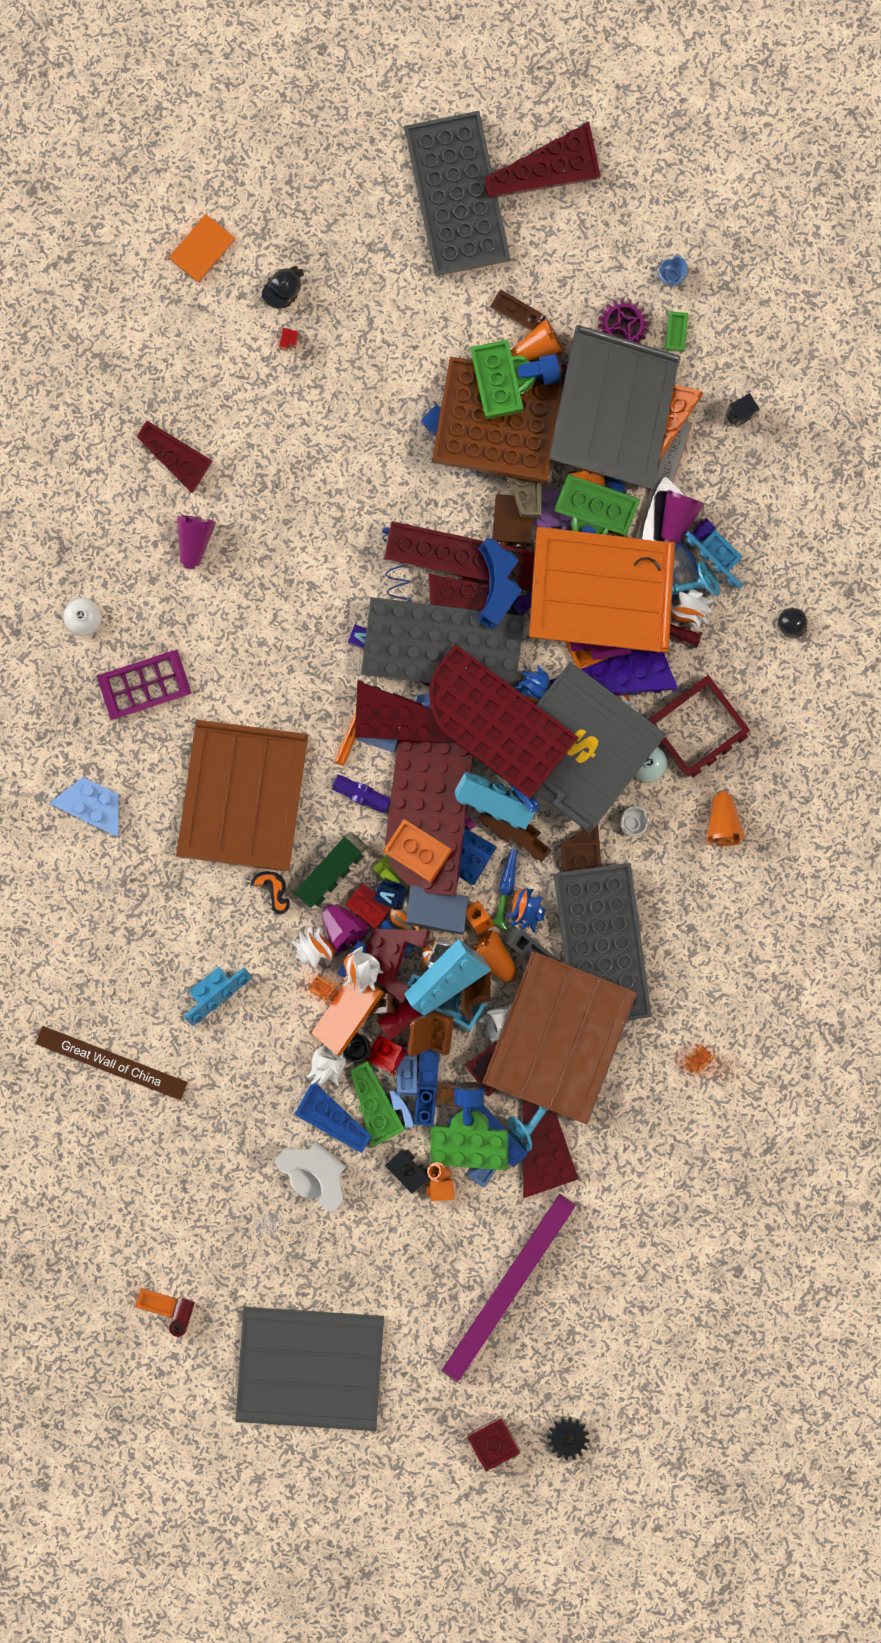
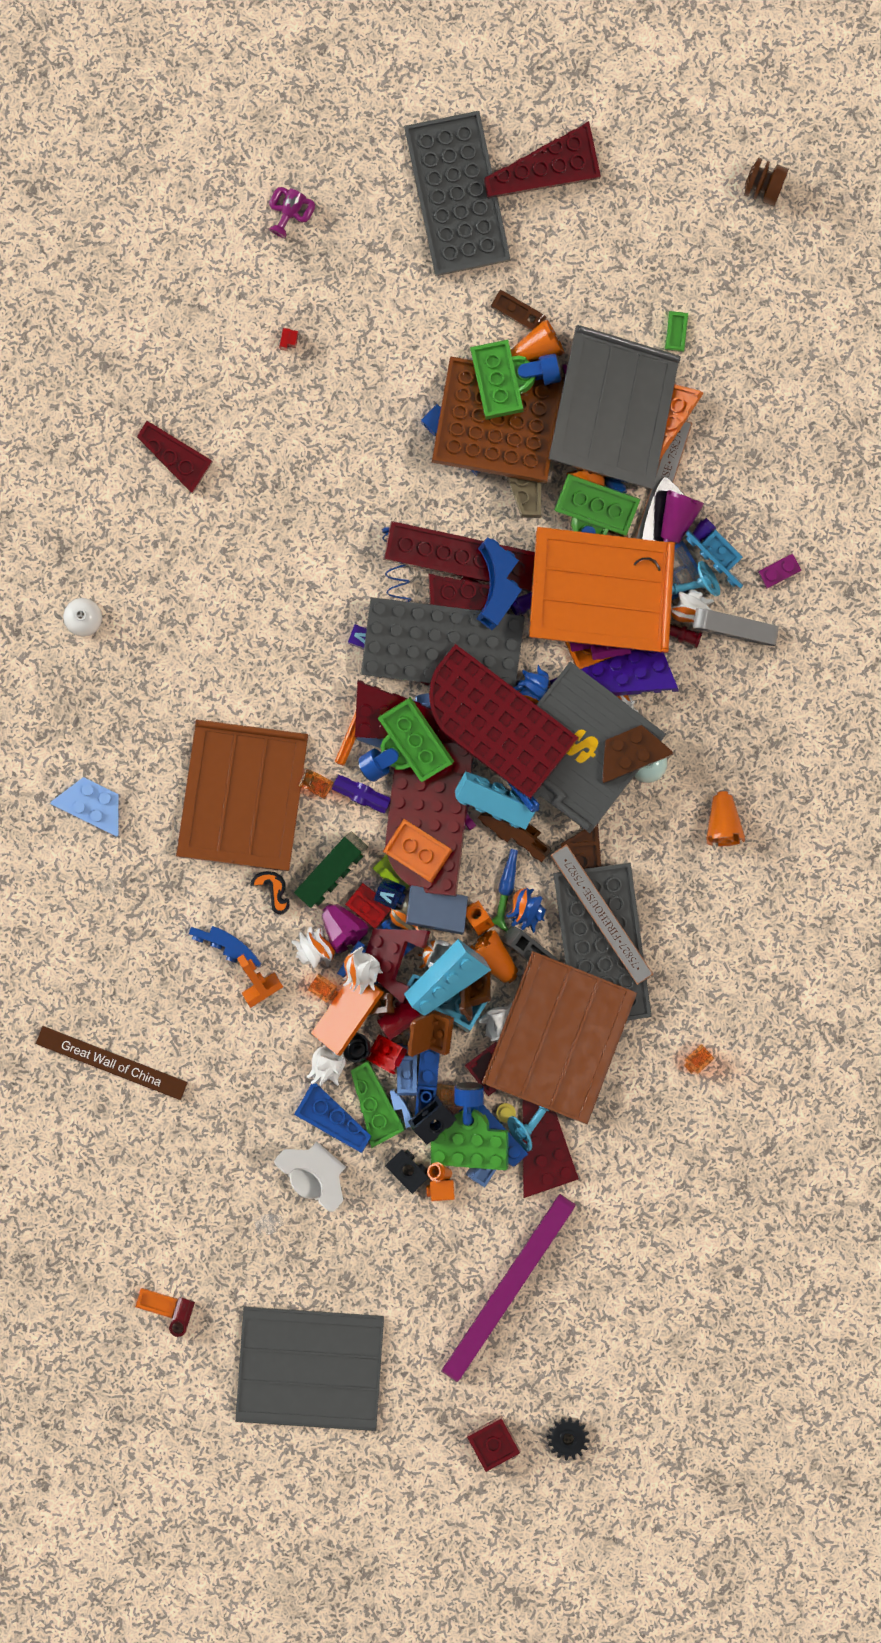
(144, 684): magenta piece -> none
(193, 539): magenta cone -> none
(202, 248): orange tile -> none
(213, 991): dark azure bracket -> none
(233, 947): none -> blue slope
(262, 986): none -> orange bracket
(283, 287): black hair -> none
(291, 206): none -> magenta piece
(315, 783): none -> clear orange brick
(408, 744): none -> bright green plate
(433, 1111): none -> black brick
(475, 856): blue bracket -> none
(505, 1111): none -> light yellow plate
(509, 525): reddish brown panel -> none
(549, 516): medium lavender plate -> none
(601, 914): none -> light grey tile
(630, 320): magenta gear -> none
(632, 752): none -> reddish brown wing
(633, 821): white hair -> none
(673, 271): medium blue hair -> none
(724, 748): dark red window -> none
(735, 627): none -> light grey beam
(742, 410): black brick -> none
(766, 181): none -> reddish brown wheel
(779, 571): none -> magenta plate
(792, 623): black hair -> none

